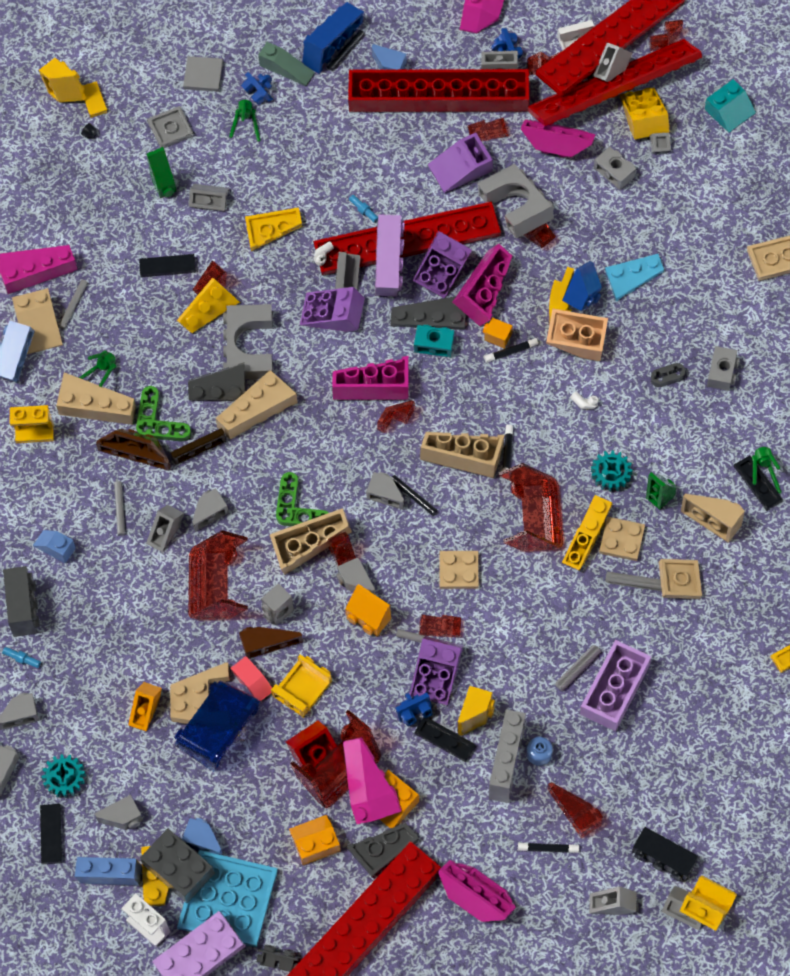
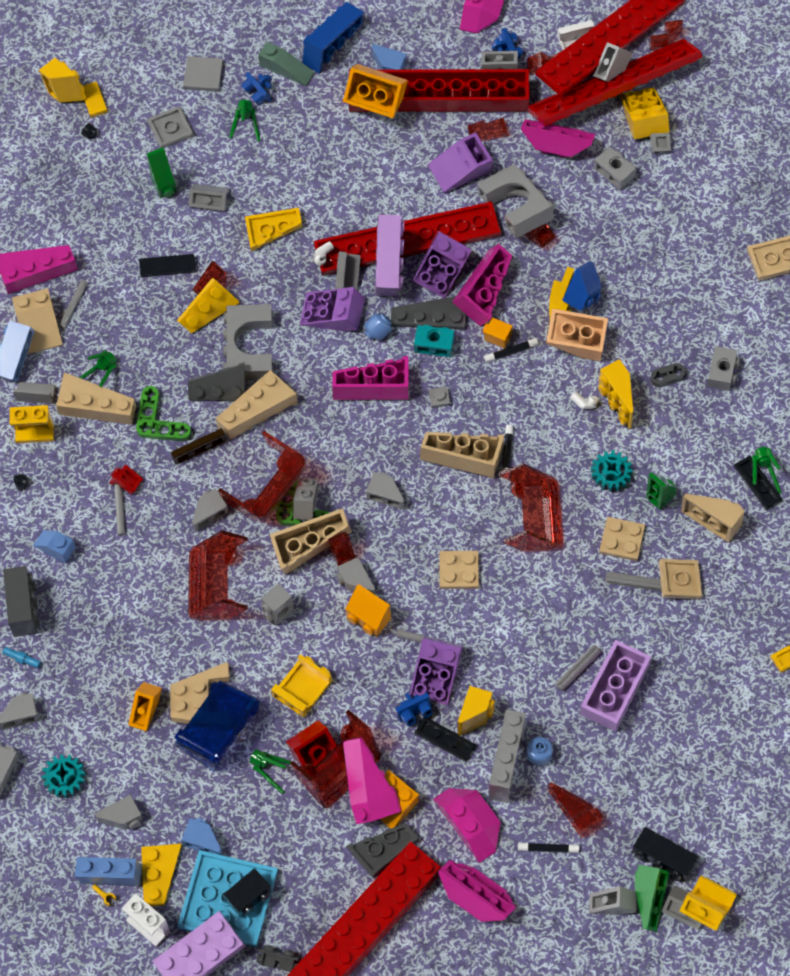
(20, 481): none -> black hinge
(34, 392): none -> light grey panel
(51, 834): black tile -> none
(104, 895): none -> yellow hand
(126, 478): none -> red bracket
(135, 447): reddish brown wedge -> none
(164, 527): light grey slope -> none
(177, 865): dark grey brick -> none
(247, 893): none -> black brick
(252, 678): coral slope -> none
(262, 760): none -> green plant
(264, 640): reddish brown slope -> none
(290, 465): none -> clear red windscreen
(305, 498): none -> light grey brick
(315, 839): light orange slope -> none
(346, 50): black bar -> none
(363, 208): dark azure bar -> none
(374, 90): none -> light orange slope
(378, 326): none -> medium blue head
(400, 412): clear red slope -> none
(413, 495): black bar -> none
(439, 397): none -> light grey plate
(440, 626): clear red slope -> none
(471, 820): none -> dark pink wedge
(587, 533): yellow slope -> none
(616, 385): none -> yellow slope
(631, 274): medium azure wing -> none
(650, 893): none -> green slope
(730, 106): teal slope -> none

